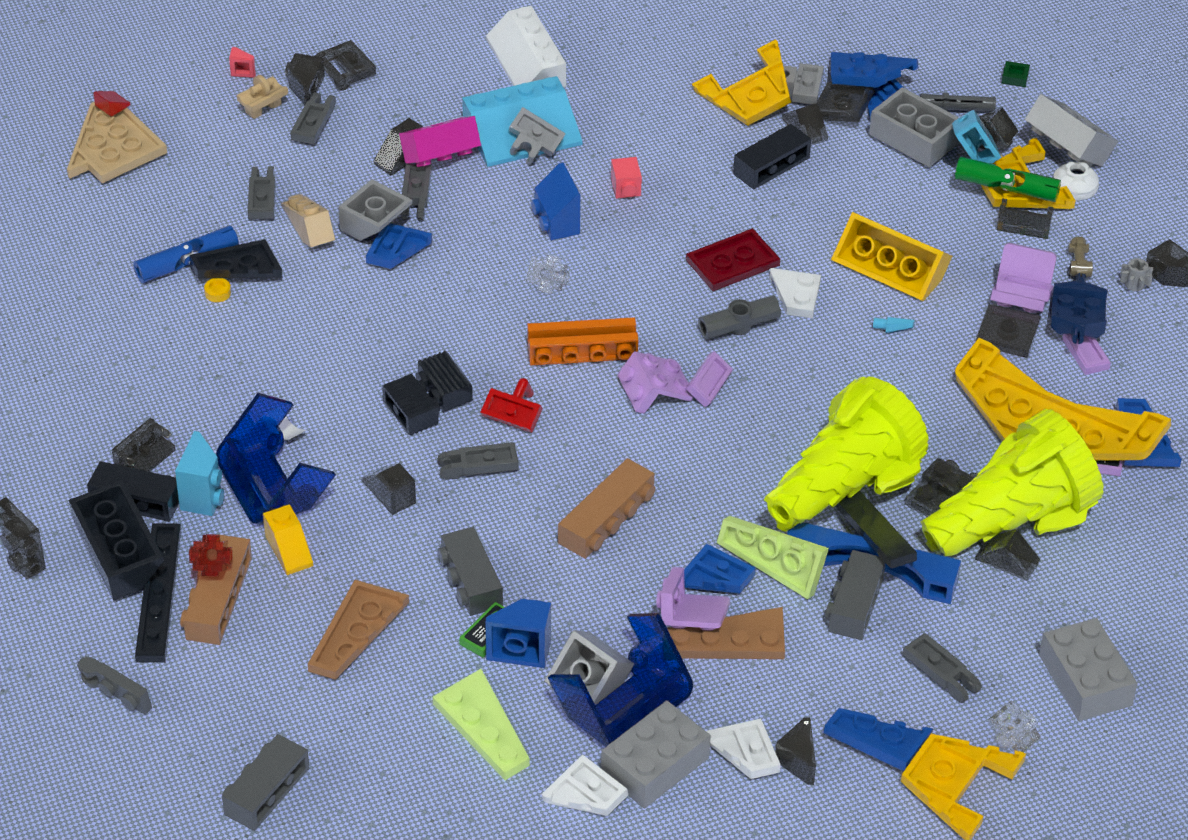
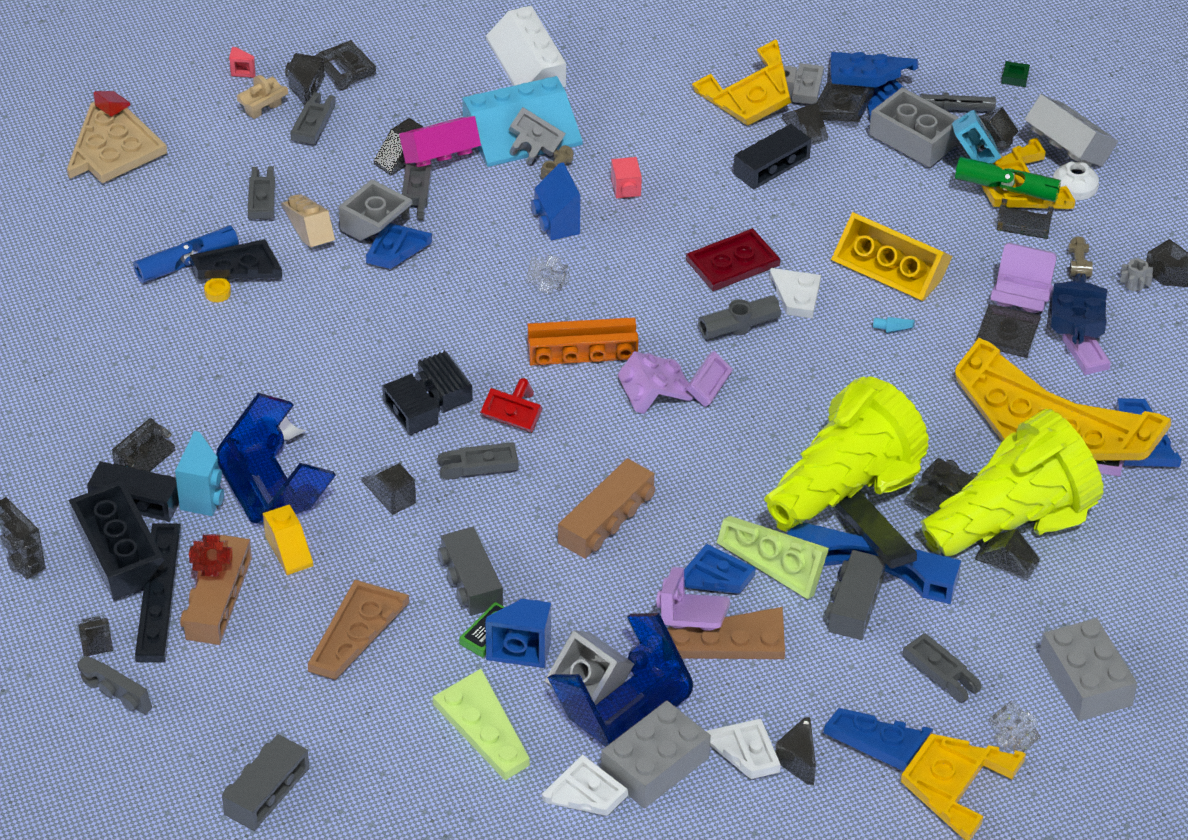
(94, 635): none -> clear smoke slope
(564, 154): none -> dark tan bar

